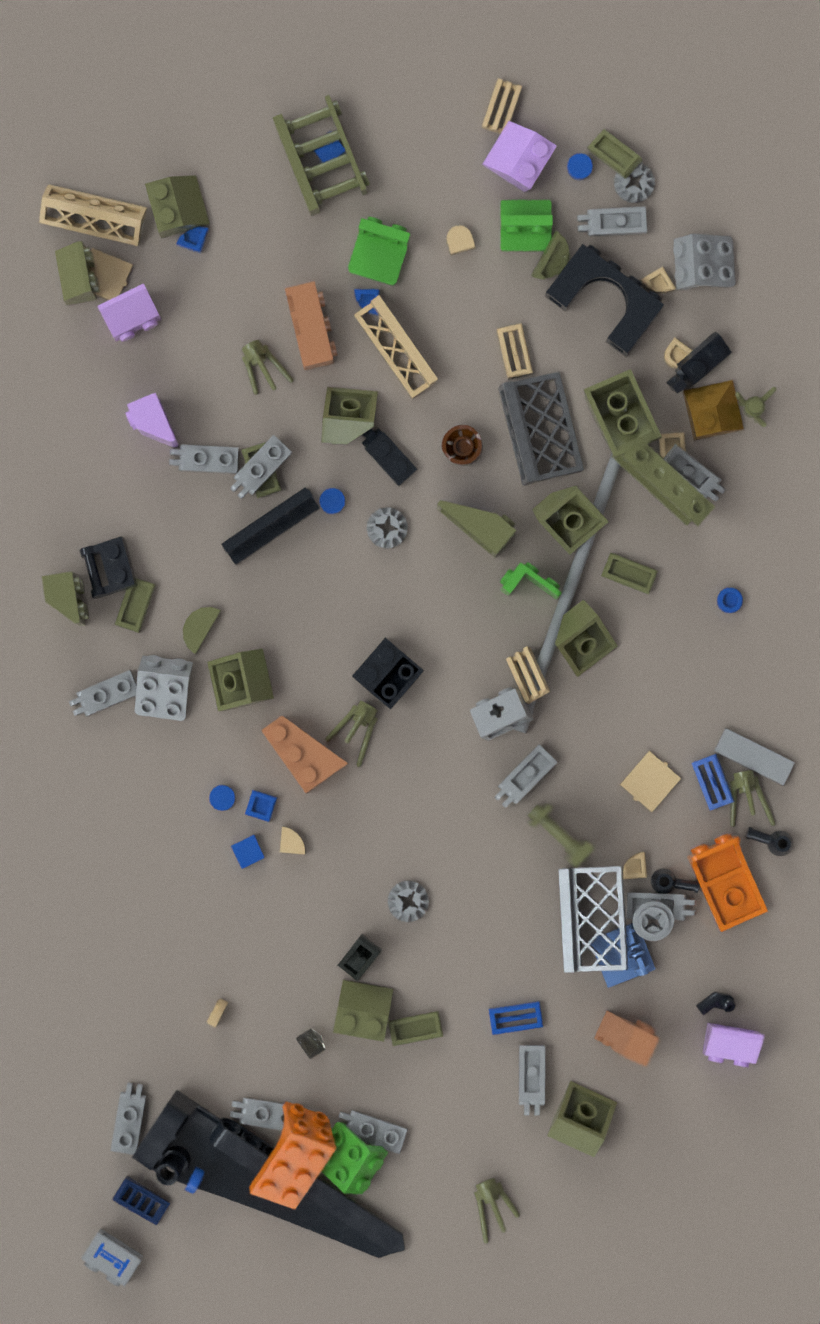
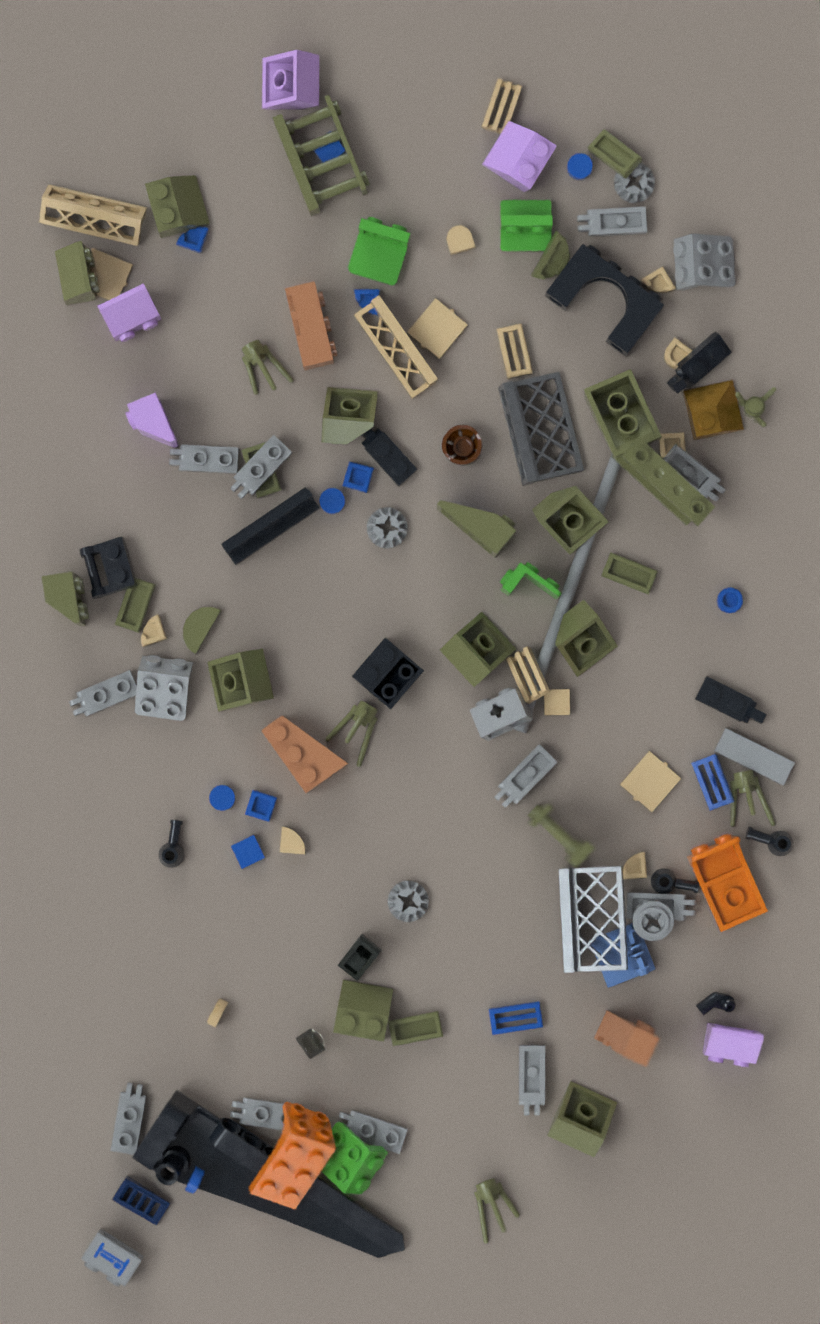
(153, 632): none -> tan tile
(172, 845): none -> black bar
(290, 80): none -> lavender slope
(358, 477): none -> blue tile
(437, 328): none -> tan piece
(477, 649): none -> olive slope
(557, 702): none -> tan tile
(728, 701): none -> black hinge

